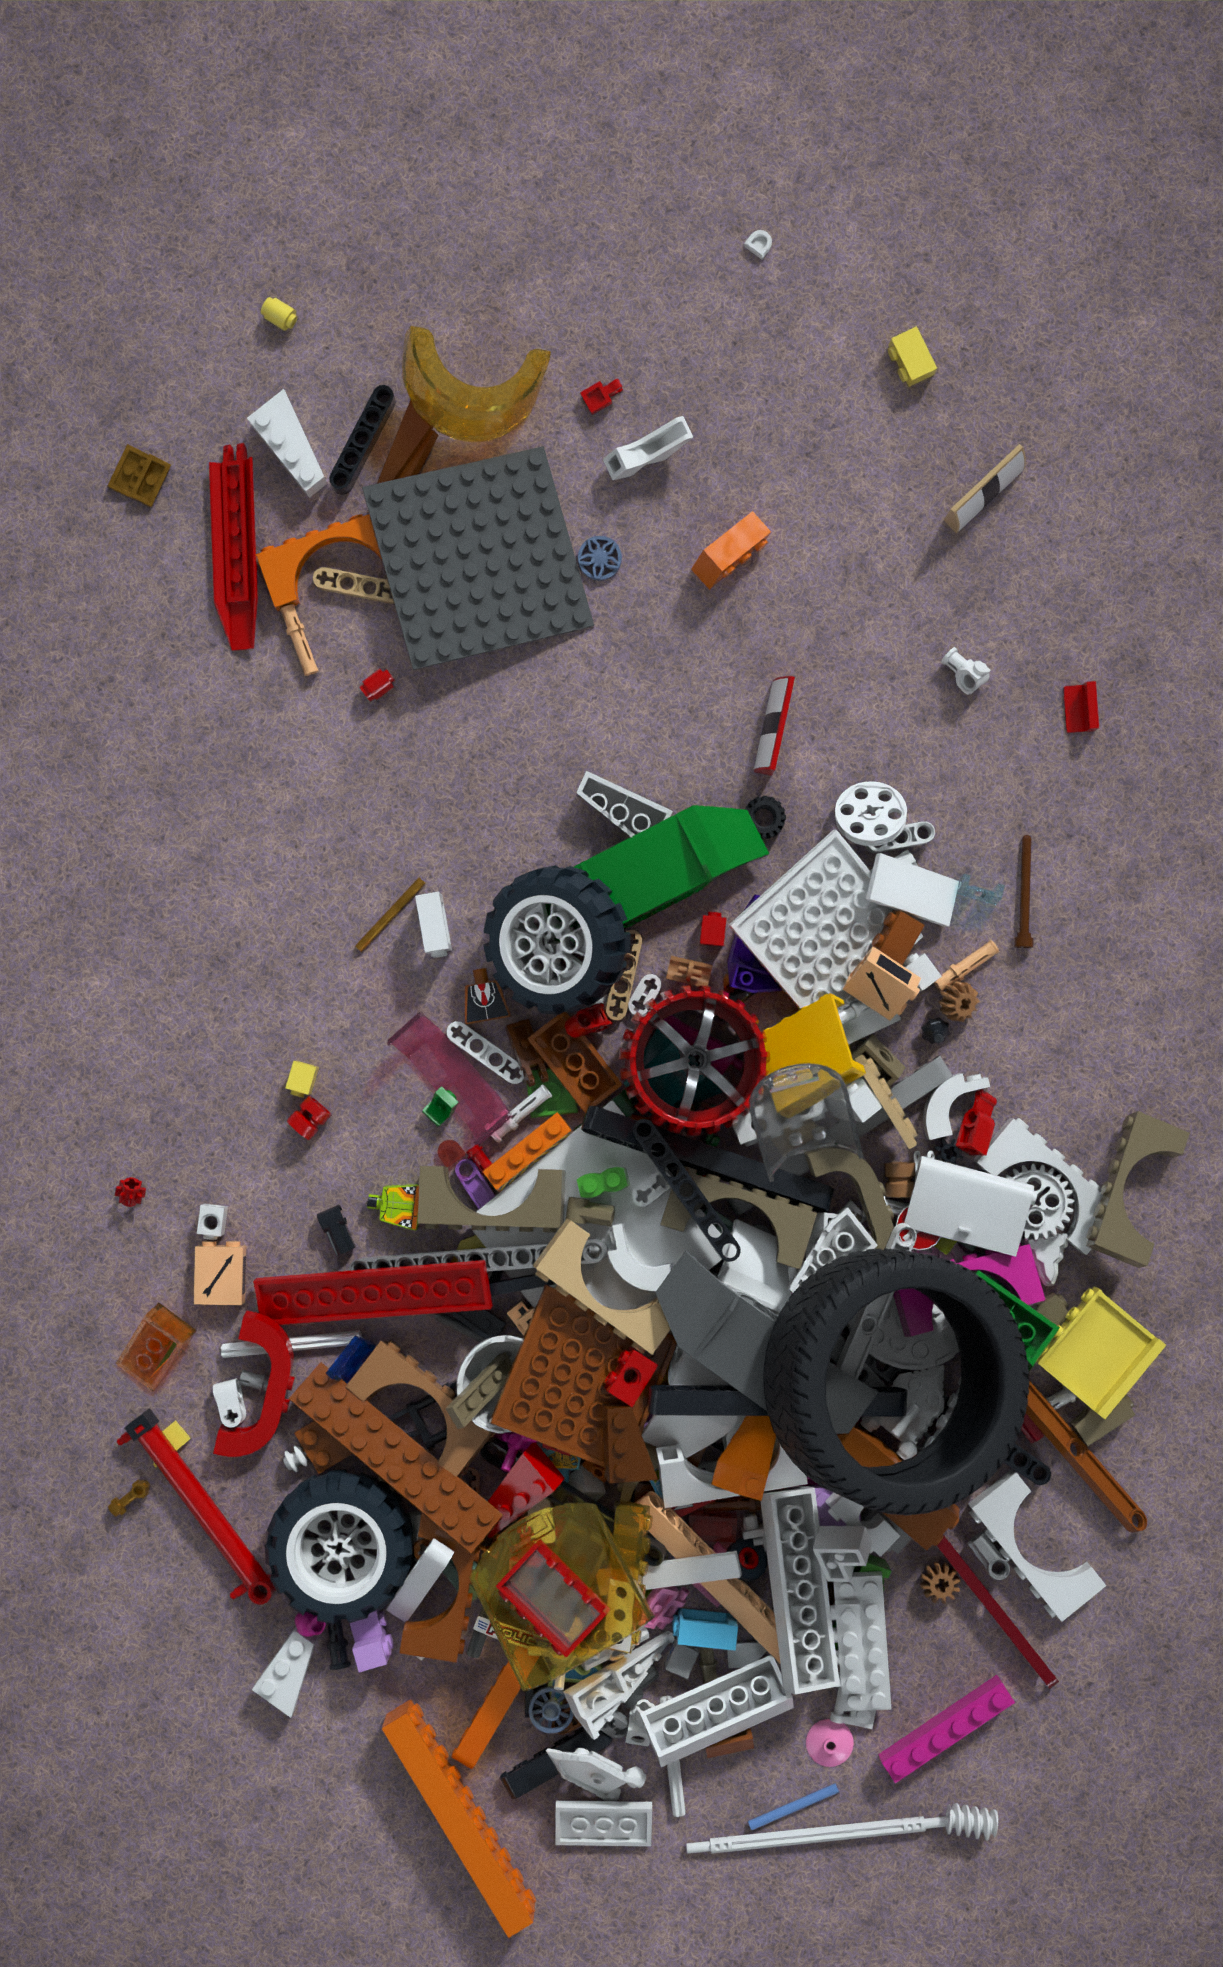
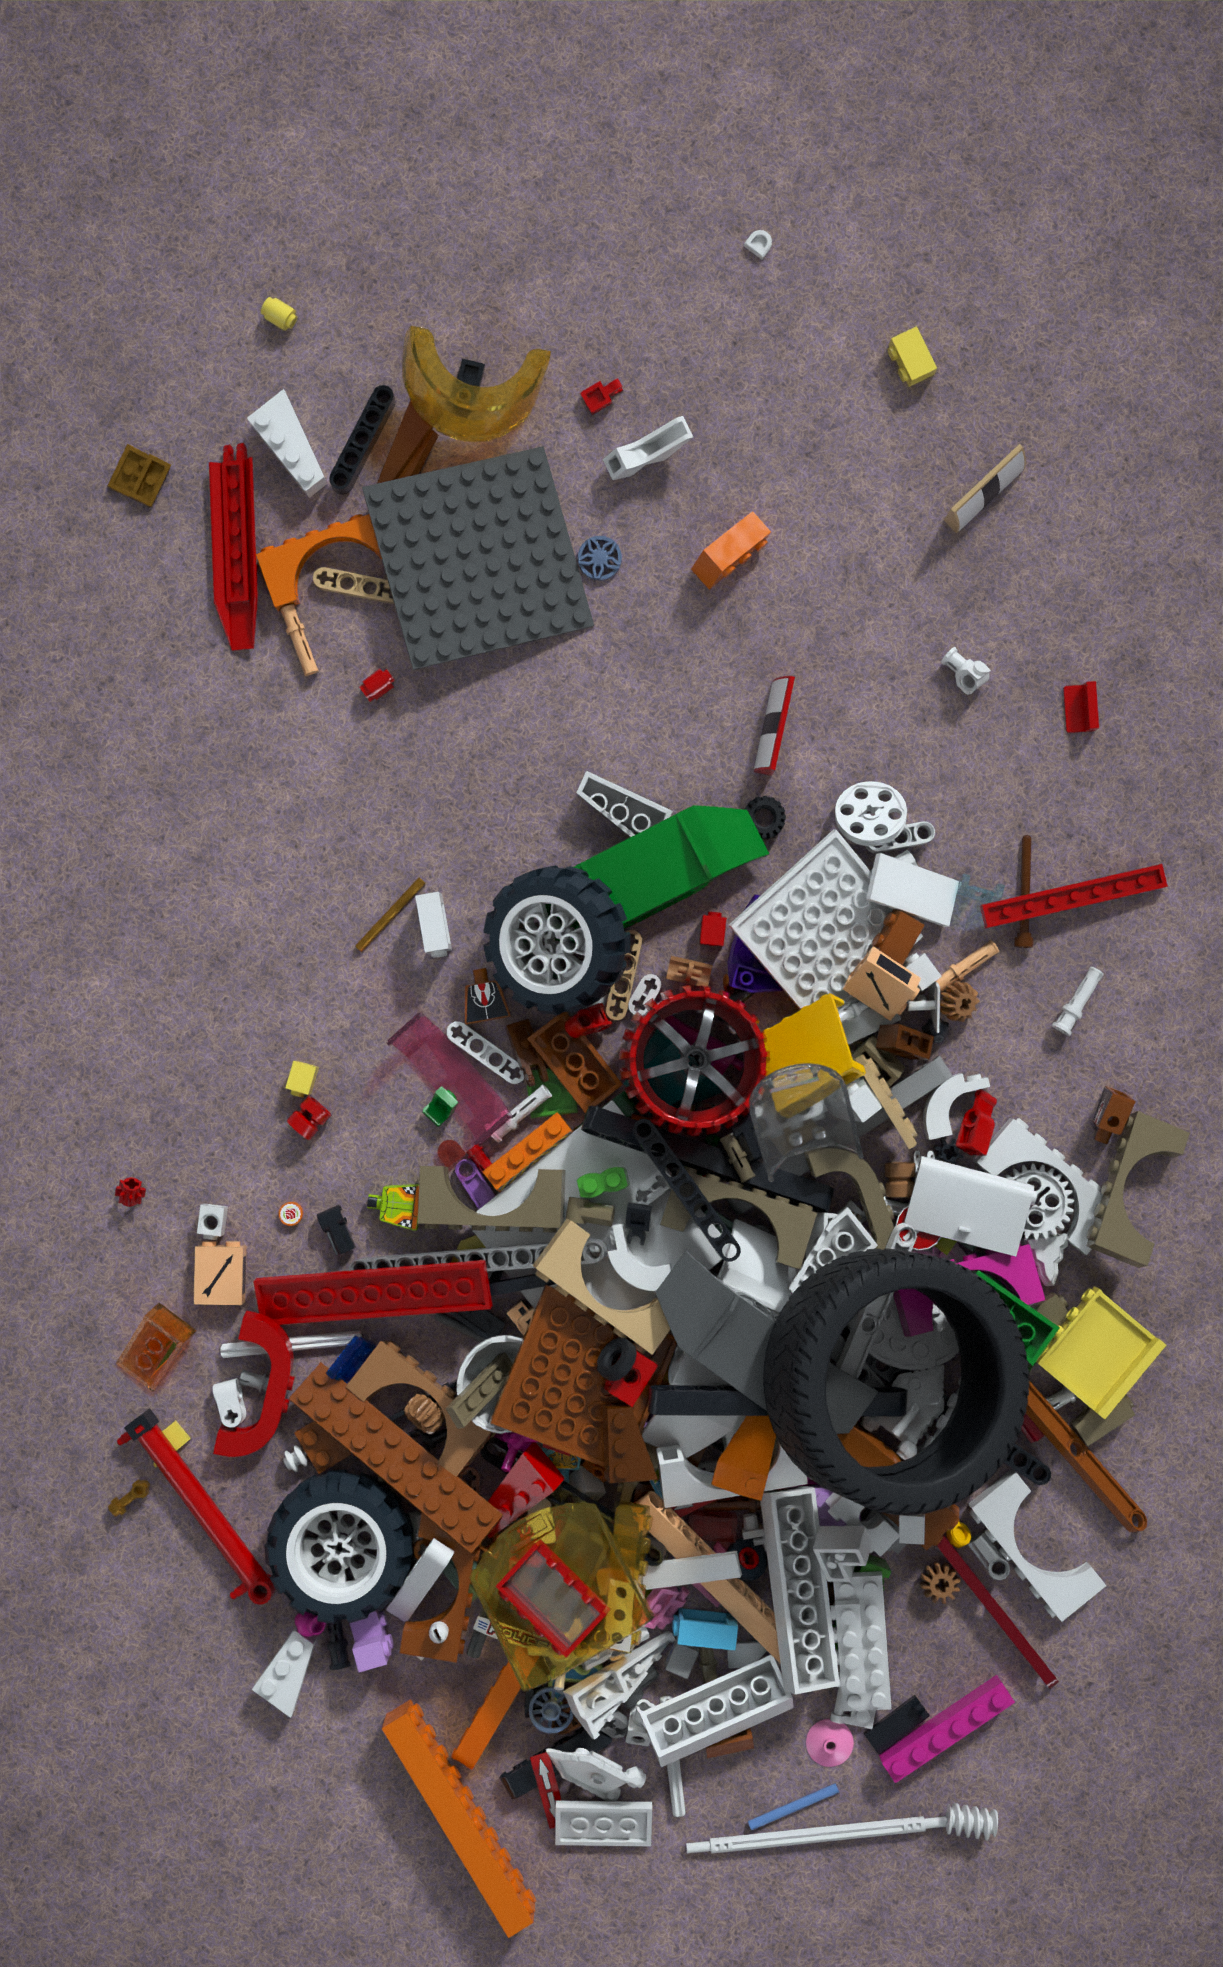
(290, 1213): none -> tile
(424, 1413): none -> medium nougat gear
(442, 1629): none -> white hinge
(471, 372): none -> black plate
(547, 1785): none -> red sticker
(623, 1365): none -> black tyre
(638, 1221): none -> black plate
(730, 1142): none -> dark tan pin
(745, 1133): none -> black piece
(896, 1724): none -> black hinge
(904, 1042): none -> reddish brown brick
(912, 1529): none -> white brick
(932, 1005): none -> white shield
(959, 1535): none -> yellow tile
(1073, 896): none -> red plate
(1073, 1009): none -> white pin
(1111, 1104): none -> dark orange torso

